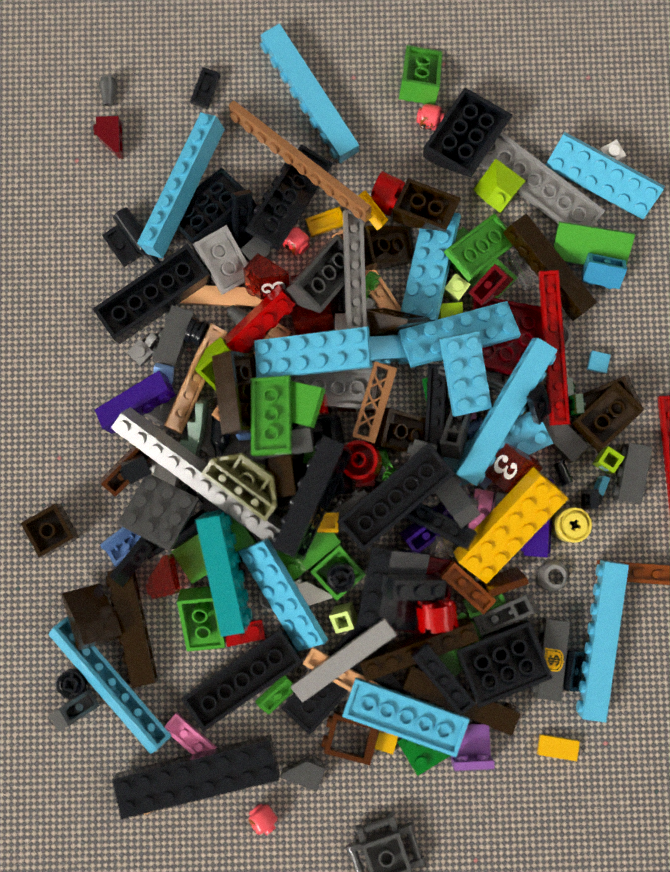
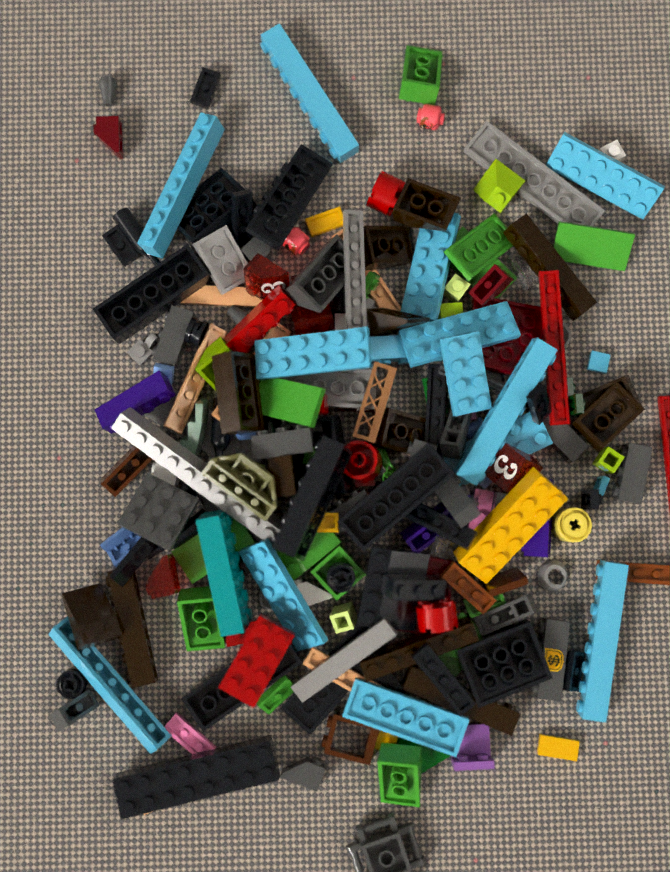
(49, 530): dark brown brick -> none
(135, 468): black brick -> none
(257, 660): none -> red brick
(262, 819): coral head -> none
(271, 416): bright green tile -> none
(301, 162): medium nougat plate -> none
(377, 218): yellow tile -> none
(400, 774): none -> bright green slope
(466, 133): black slope -> none
(563, 473): black pin -> none
(603, 271): dark azure brick -> none

